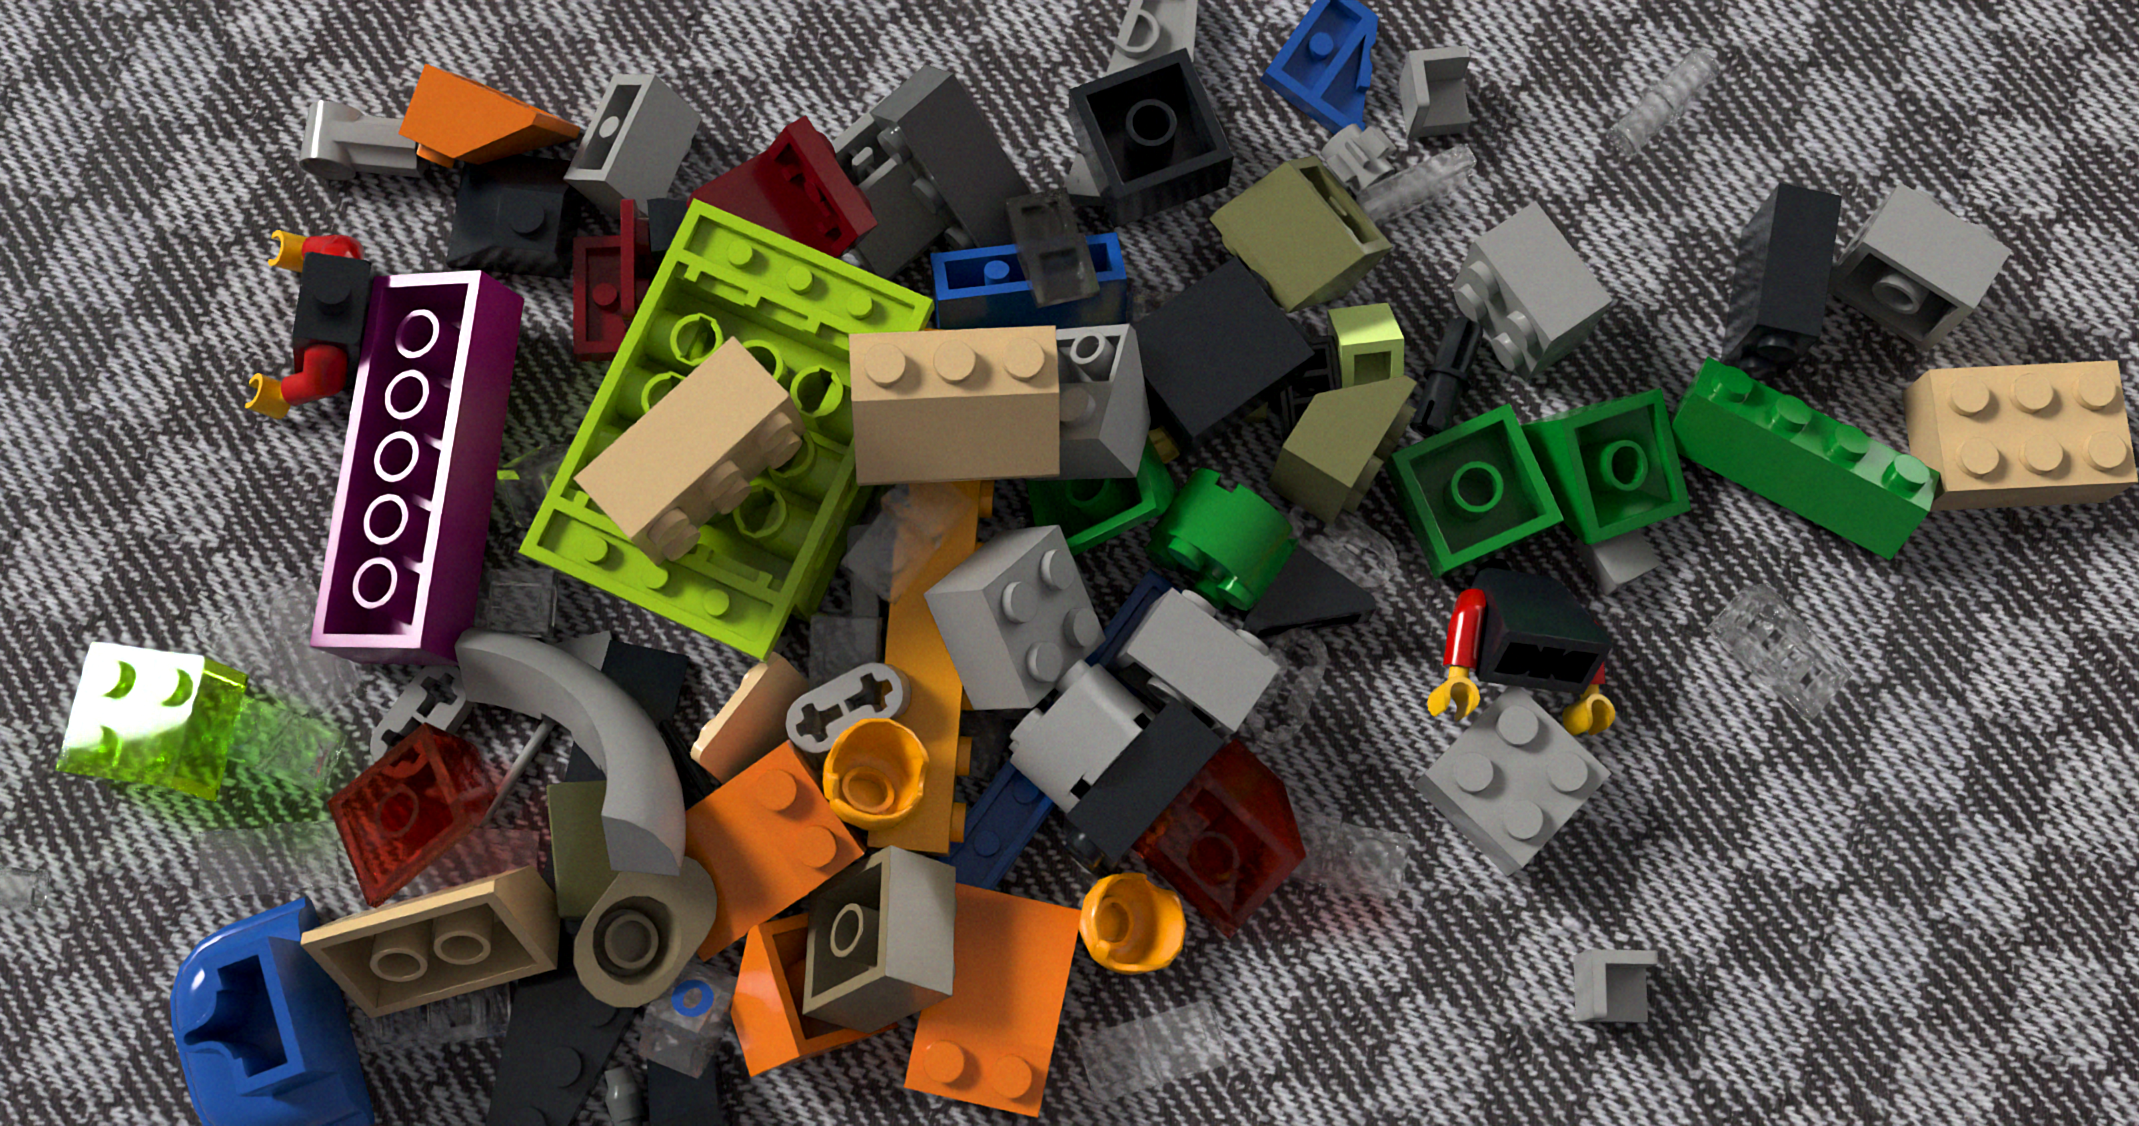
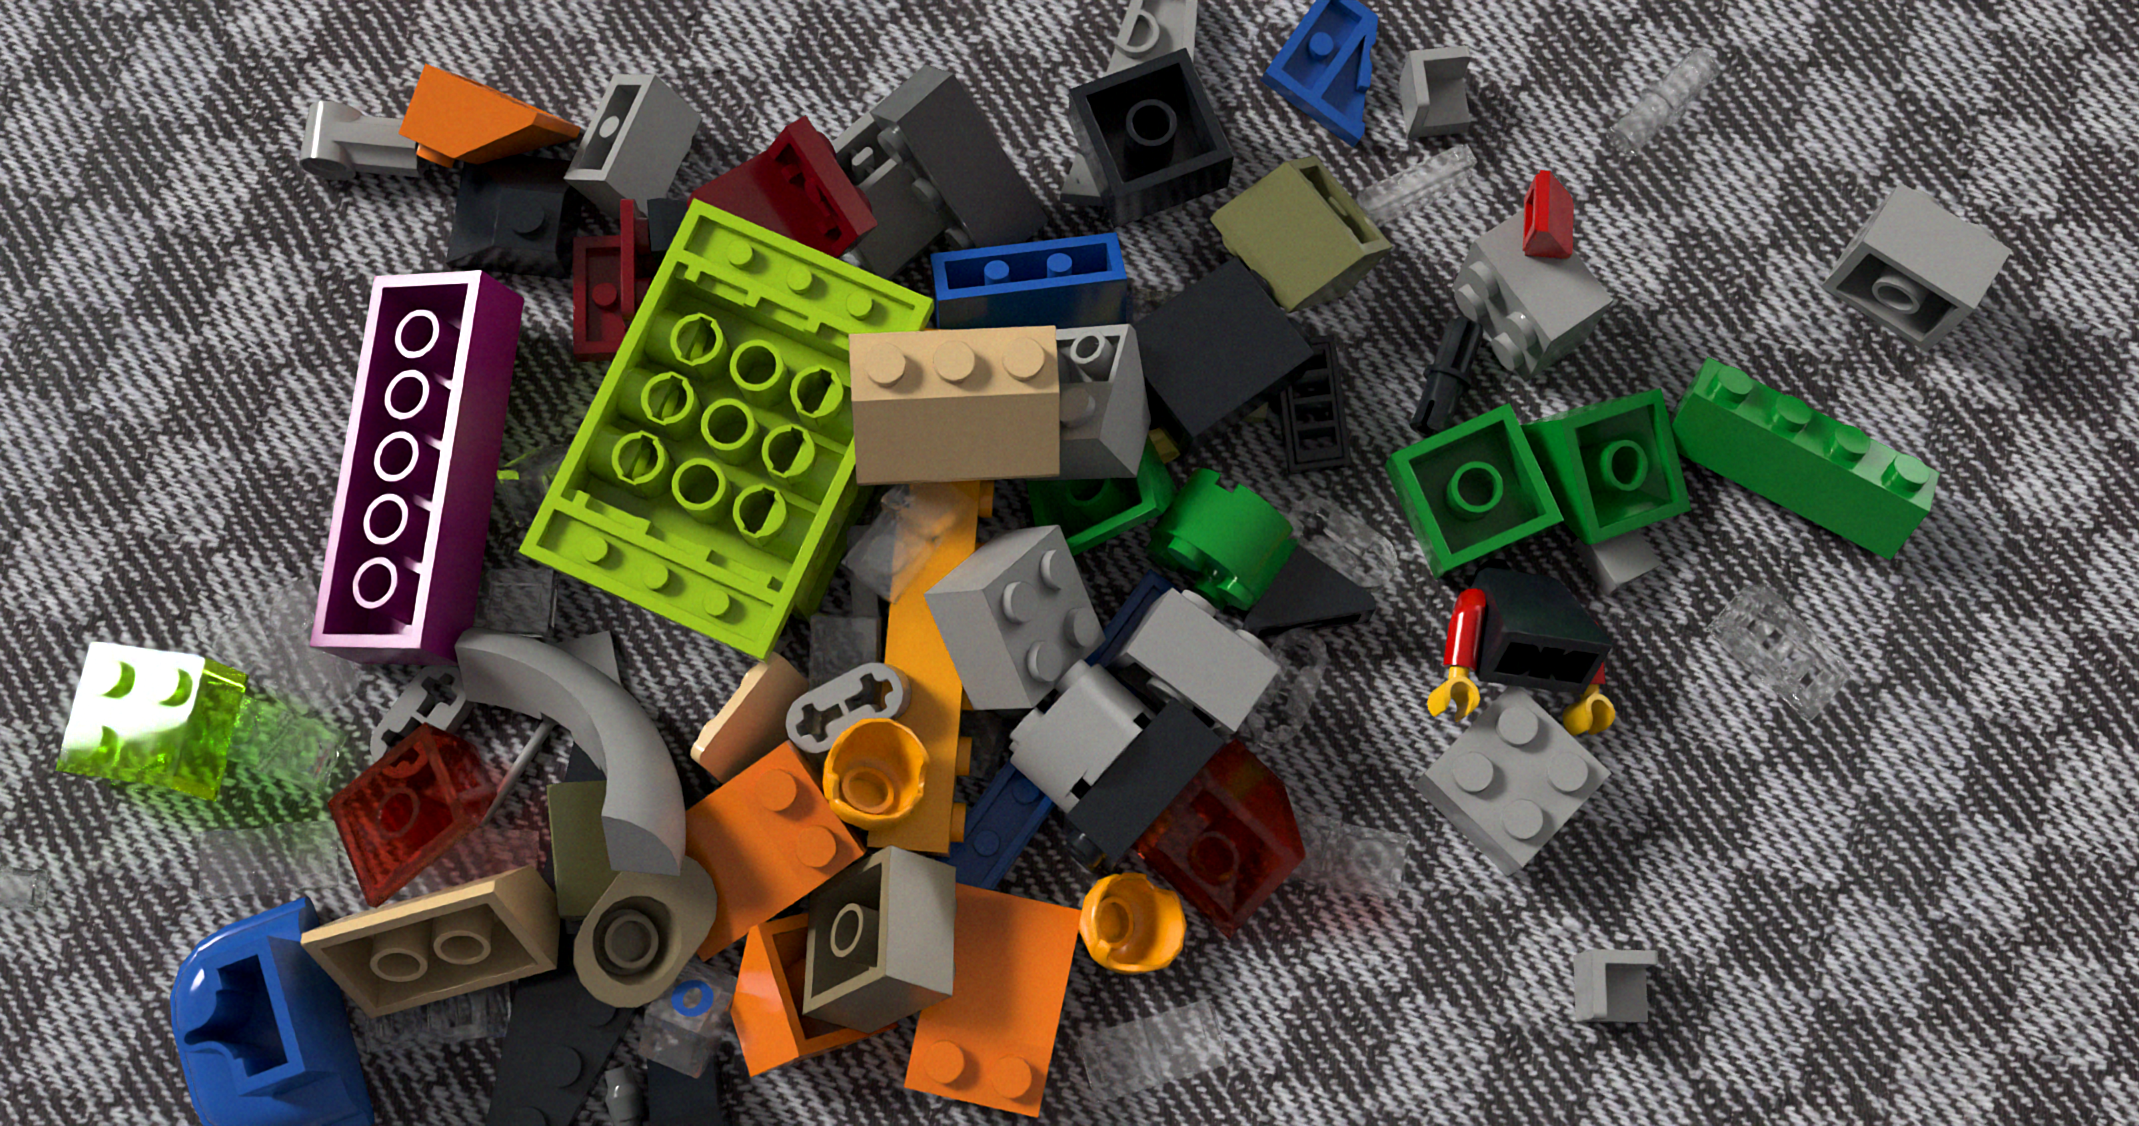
(327, 321): torso -> none
(656, 683): black piece -> none
(695, 453): tan brick -> none
(1050, 248): clear smoke slope -> none
(1342, 446): olive slope -> none
(1359, 157): light grey gear -> none
(1367, 343): yellowish green brick -> none
(1548, 218): none -> red slope
(1781, 281): black brick -> none
(2022, 434): tan brick -> none

